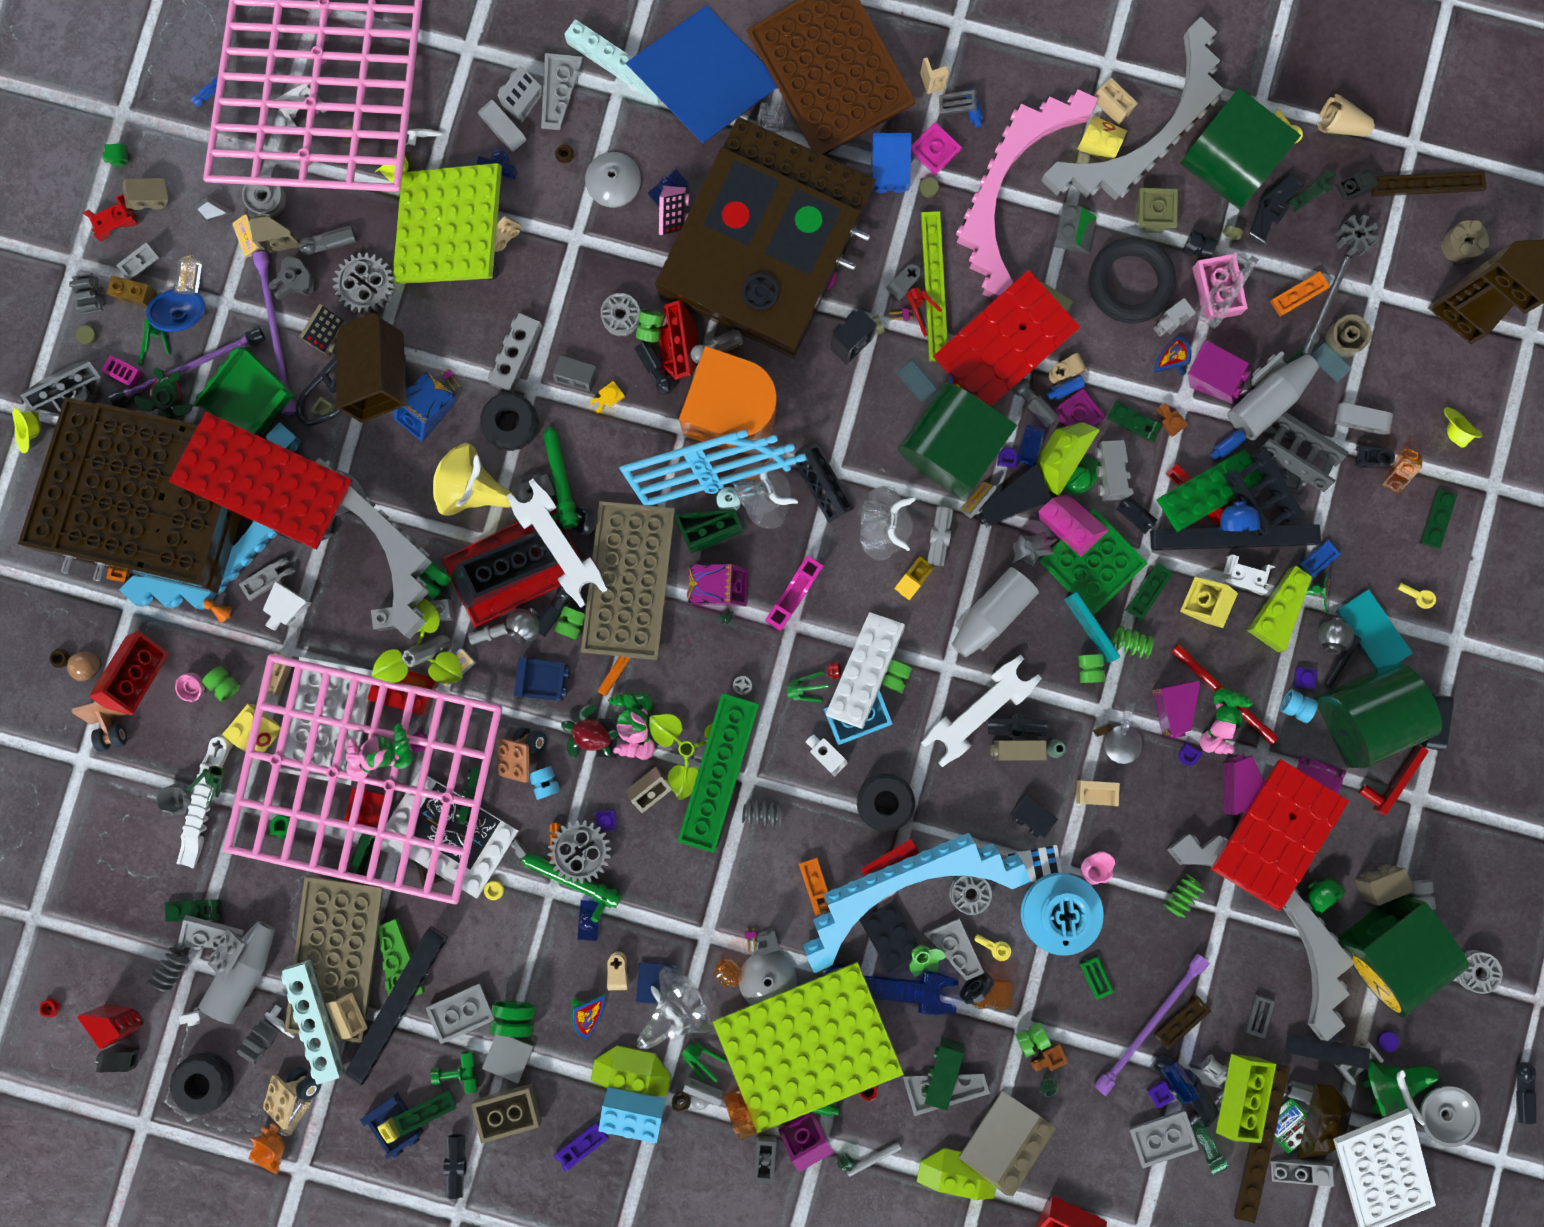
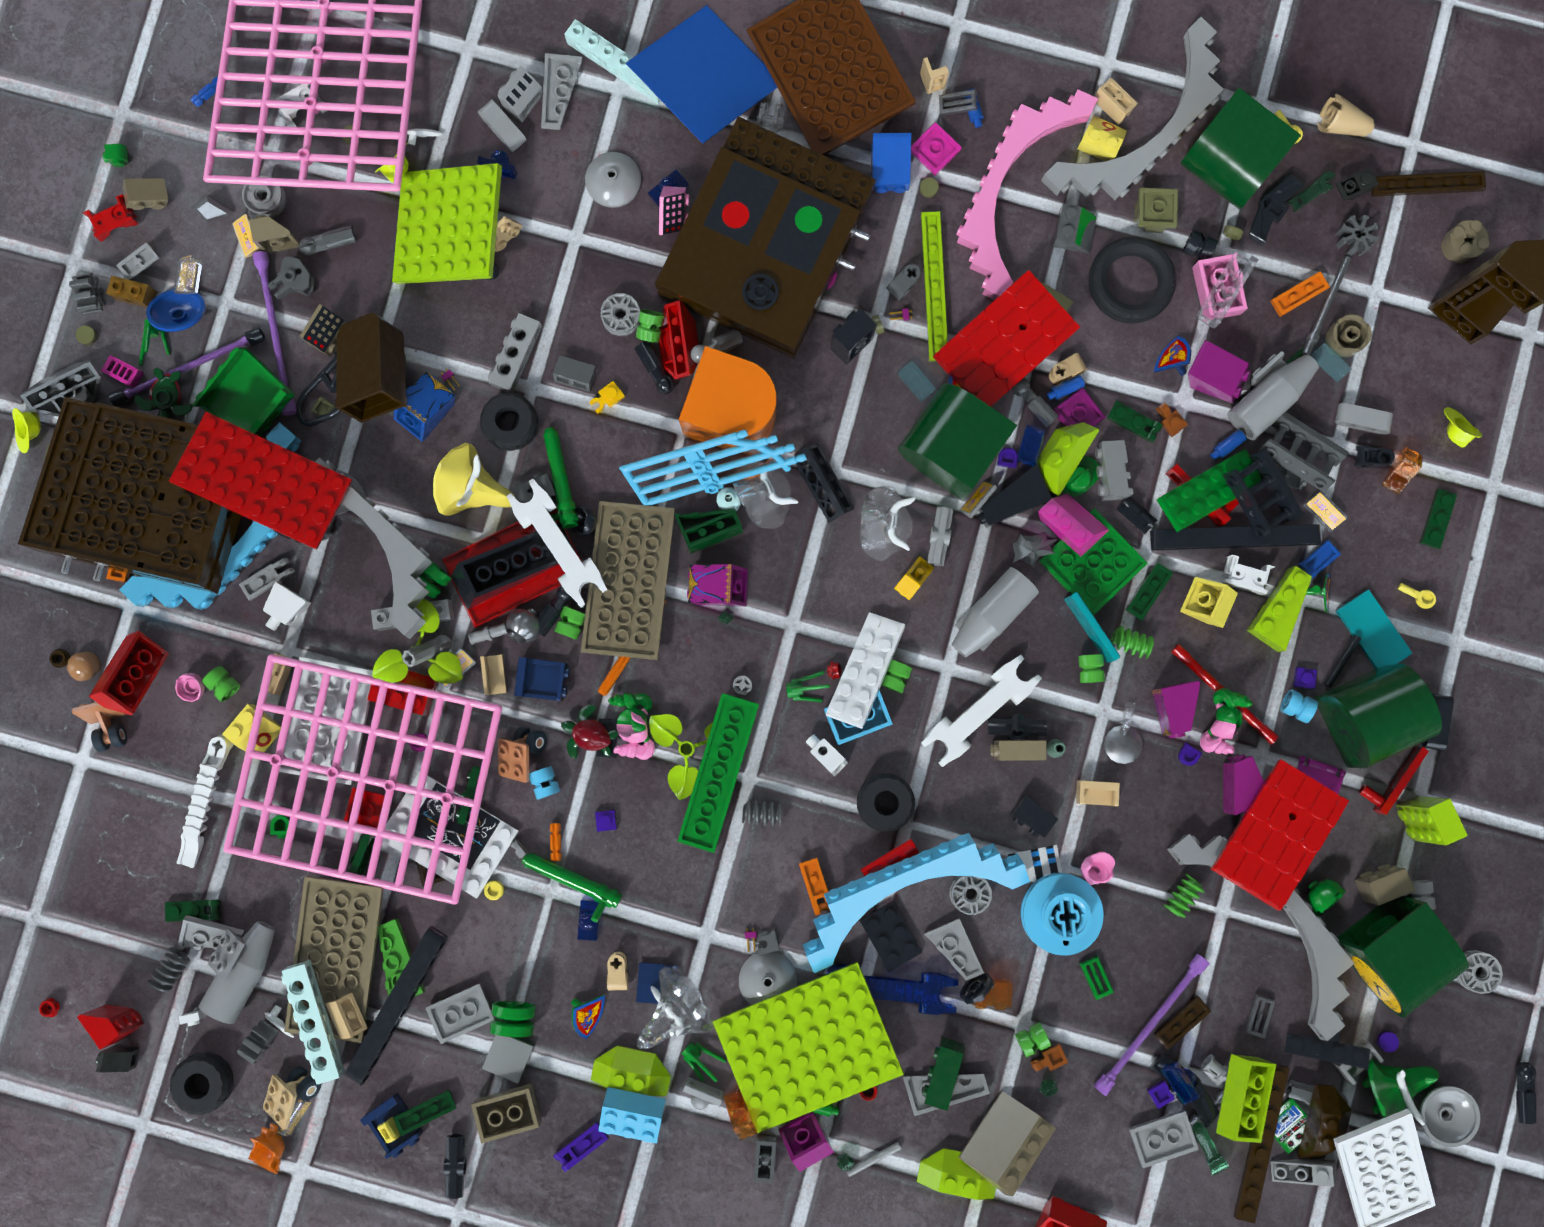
(174, 799): dark grey hair -> none
(213, 778): dark green plant -> none
(220, 611): orange piece -> none
(374, 269): light grey gear -> none
(378, 753): hair -> none
(464, 1072): green bar -> none
(493, 674): none -> tan panel
(562, 149): dark brown plate -> none
(570, 837): light grey gear -> none
(649, 789): dark tan brick -> none
(679, 1098): dark brown plate -> none
(727, 973): clear orange head -> none
(794, 593): dark pink arch -> none
(916, 300): red plant -> none
(925, 959): bright green plate -> none
(1000, 950): light yellow plate -> none
(1103, 729): dark brown tile -> none
(1178, 314): light grey hips -> none
(1240, 517): blue cylinder -> none
(1325, 511): none -> slope
(1335, 635): flat silver plant -> none
(1431, 820): none -> lime brick

